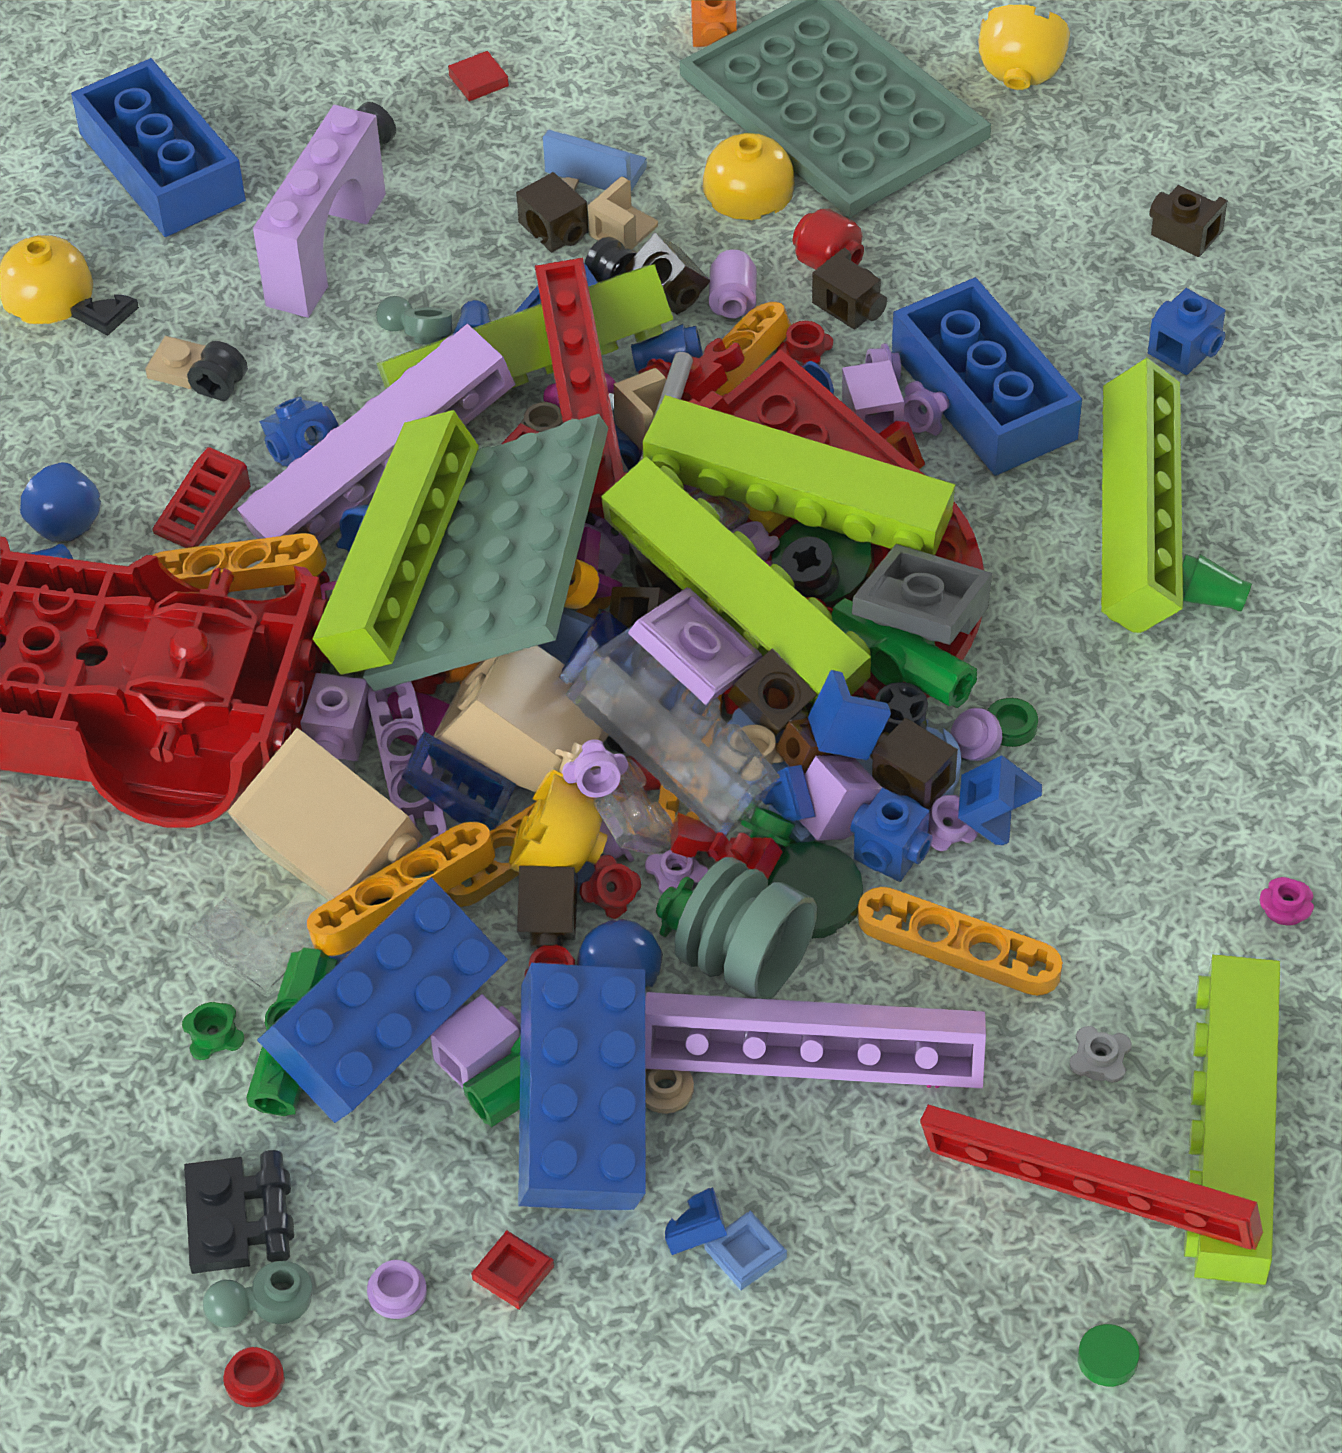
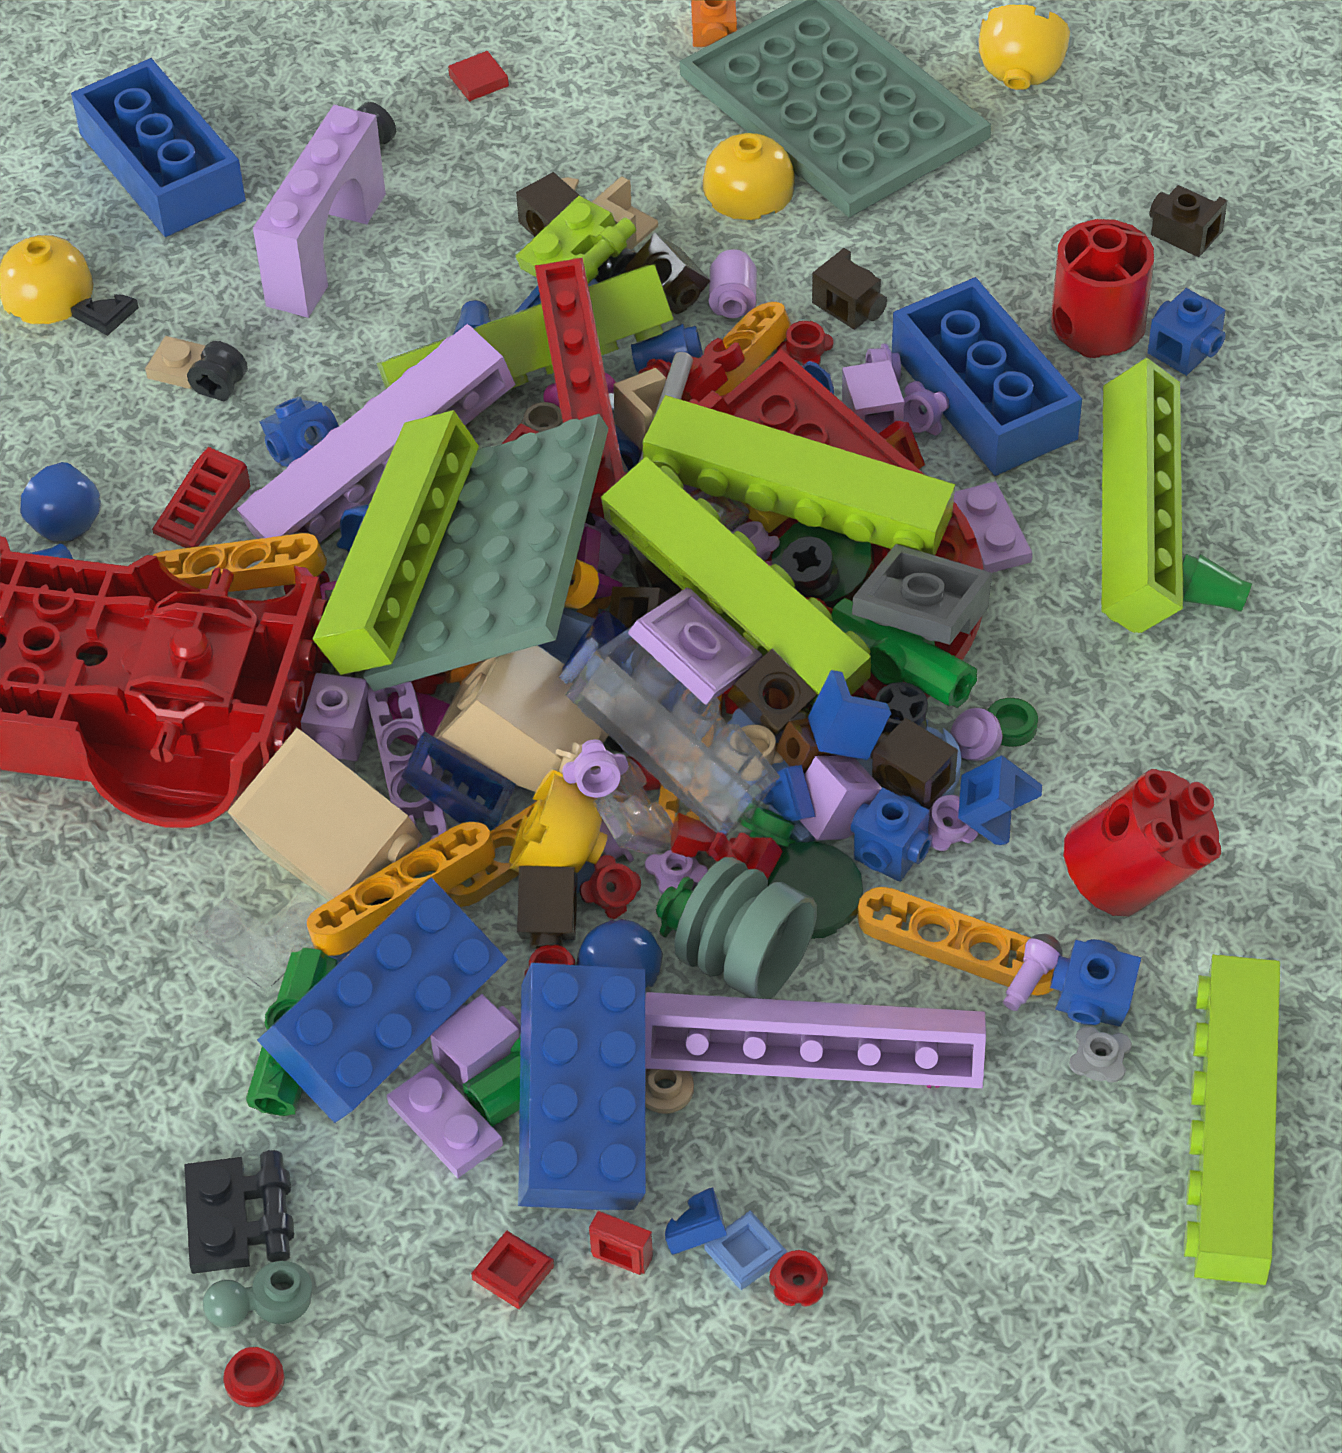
(207, 1017): green plate -> none
(396, 1289): lavender plate -> none
(423, 323): sand green plate -> none
(445, 1120): none -> lavender plate
(576, 233): none -> lime plate
(590, 161): medium blue panel -> none
(620, 1243): none -> red tile
(802, 1265): none -> red plate
(825, 234): red head -> none
(994, 527): none -> lavender plate
(1039, 957): none -> lavender piece
(1093, 1177): red tile -> none
(1095, 983): none -> blue brick
(1102, 287): none -> red cylinder
(1108, 1355): green tile -> none
(1142, 842): none -> red cylinder
(1285, 911): dark pink plate -> none

